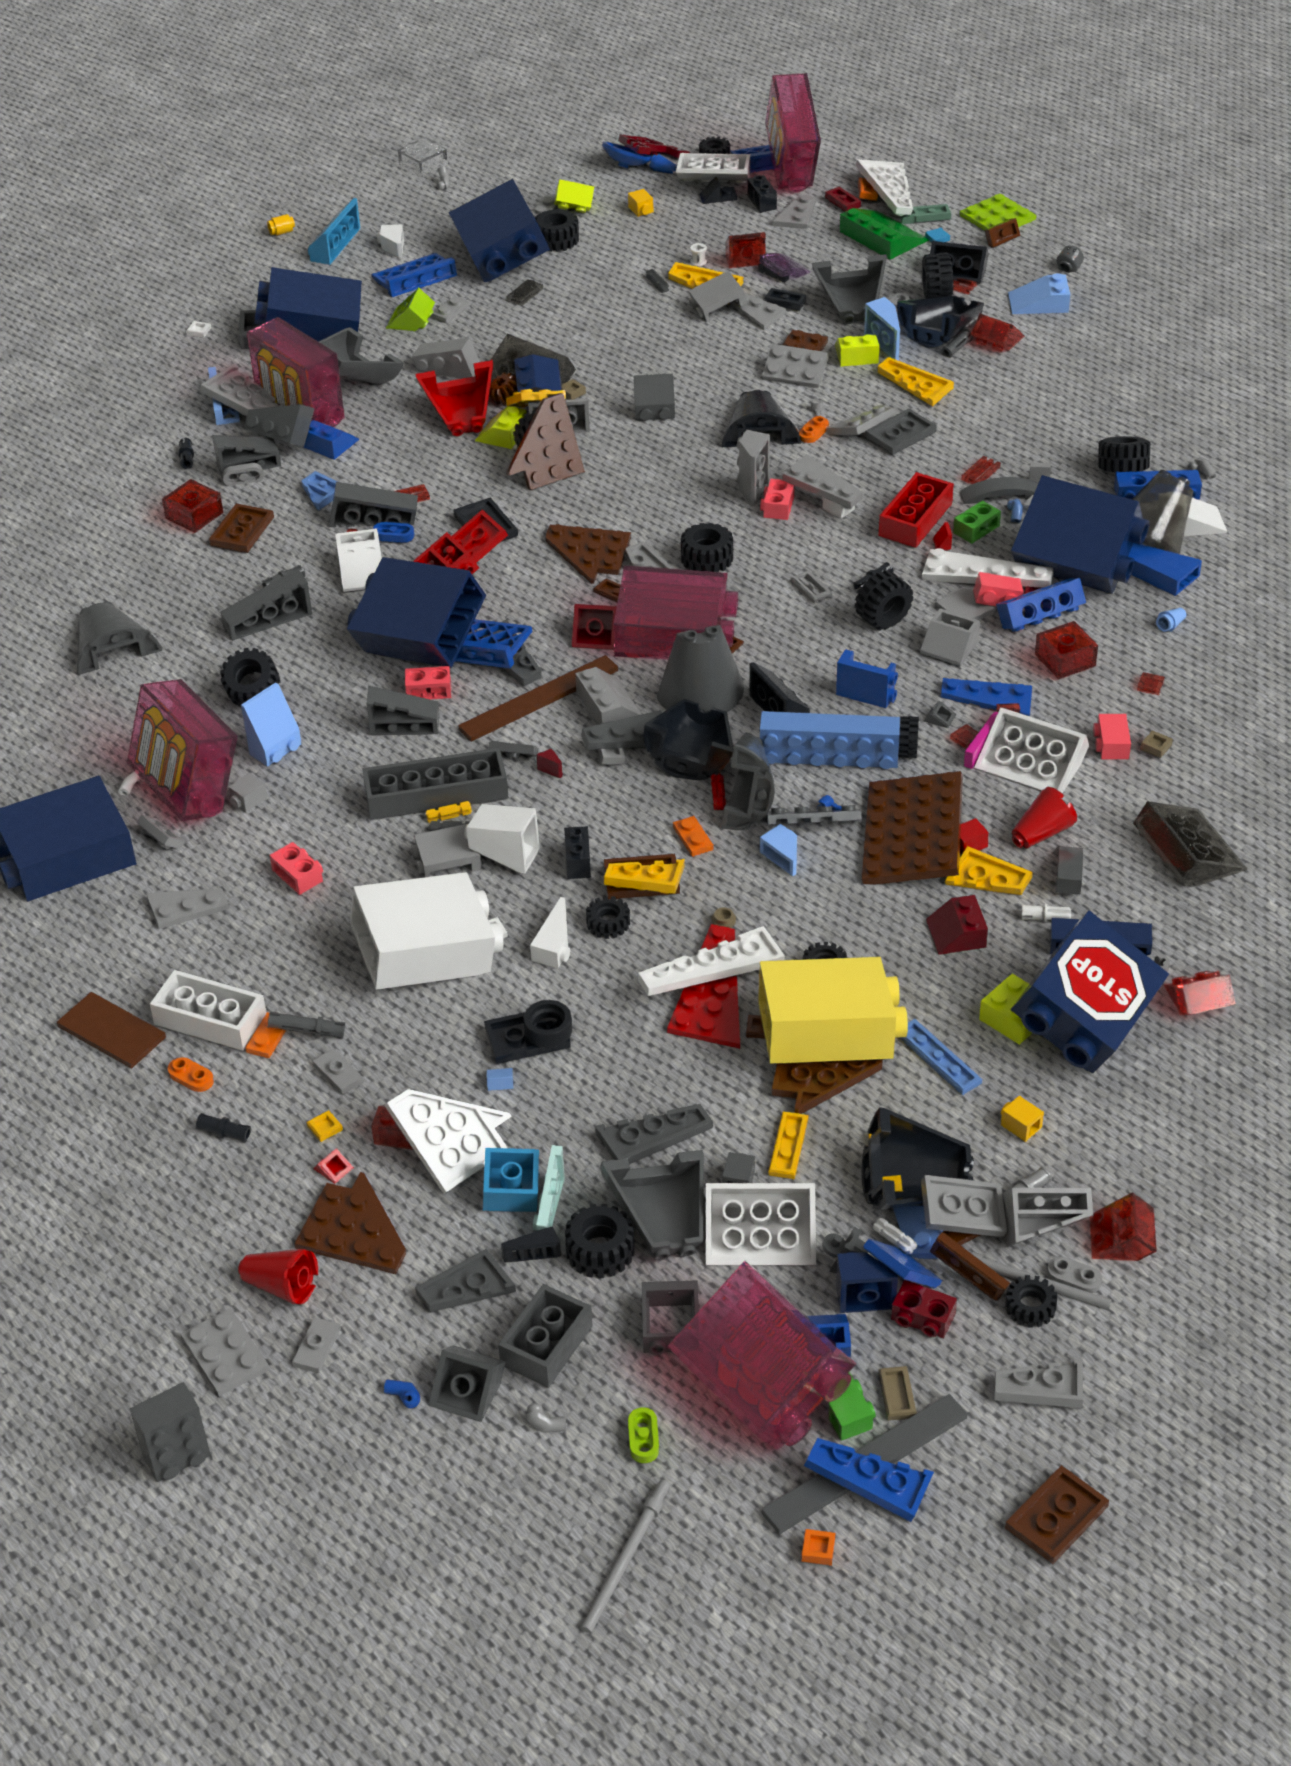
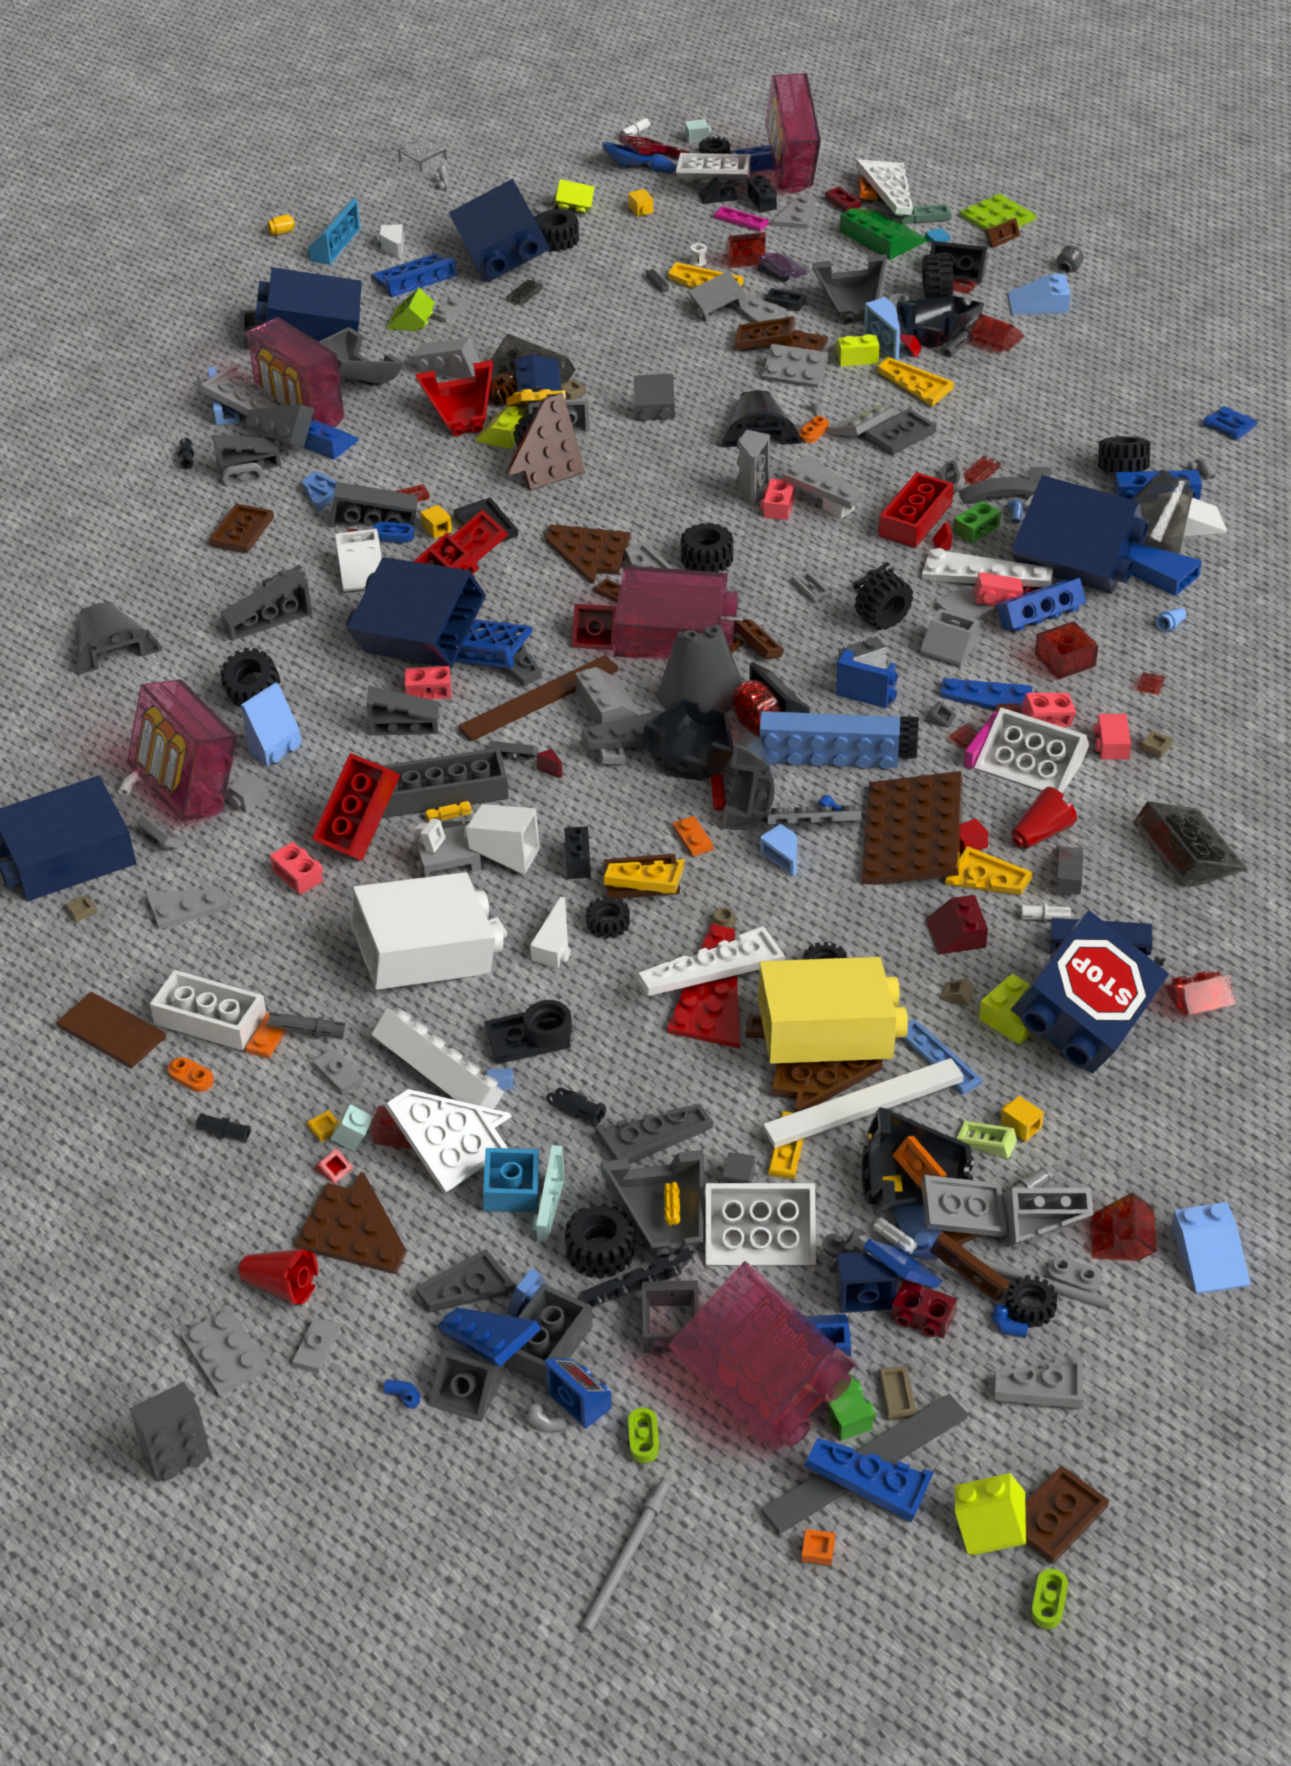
(81, 908): none -> dark tan tile
(192, 505): clear red brick -> none
(198, 329): white tile -> none
(351, 1127): none -> light aqua brick
(356, 806): none -> red brick
(431, 835): none -> white tile
(436, 521): none -> yellow brick
(436, 1061): none -> white brick
(488, 1334): none -> blue wing
(525, 1292): none -> medium blue wing
(533, 1246): black slope -> none
(577, 1105): none -> black piece
(577, 1390): none -> blue slope
(596, 1295): none -> black wing
(636, 127): none -> white axle
(671, 1203): none -> yellow axle
(697, 130): none -> light aqua brick
(741, 218): none -> dark pink tile
(750, 701): none -> clear red gear
(758, 638): none -> reddish brown plate
(765, 333): none -> reddish brown plate
(862, 1103): none -> white tile
(868, 652): none -> dark grey brick
(911, 344): none -> red slope
(917, 1160): none -> orange plate
(953, 473): none -> light grey plate
(958, 991): none -> dark tan slope
(991, 1514): none -> neon yellow slope
(995, 1147): none -> yellowish green slope
(1005, 1324): none -> blue arm
(1049, 707): none -> coral brick
(1049, 1600): none -> lime plate
(1210, 1247): none -> light blue slope
(1230, 422): none -> blue plate

